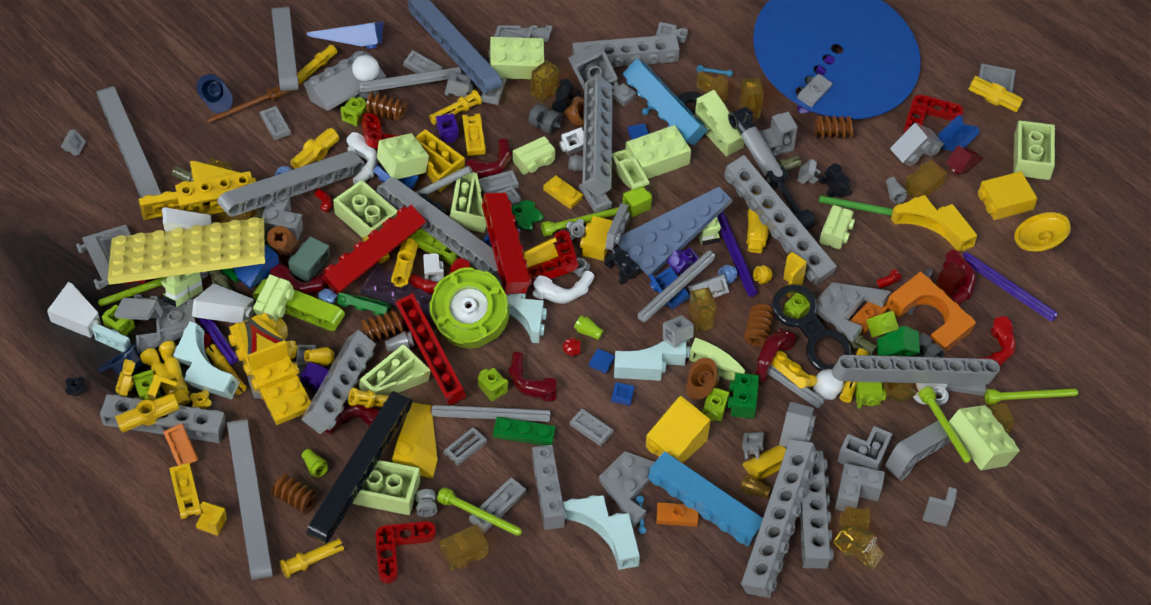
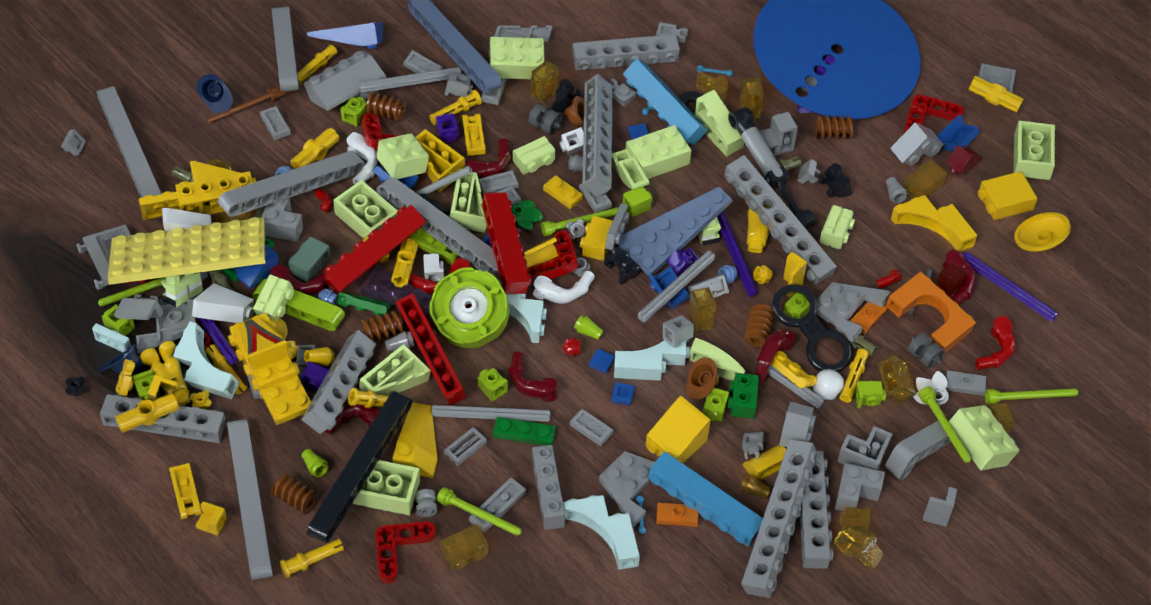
(73, 311): white slope -> none
(180, 445): orange plate -> none
(283, 241): dark orange piece -> none
(365, 68): white hair -> none
(592, 62): light grey slope -> none
(814, 90): light grey plate -> none
(855, 205): bright green bar -> none
(882, 324): lime brick -> none
(900, 342): green brick -> none
(915, 369): light grey beam -> none

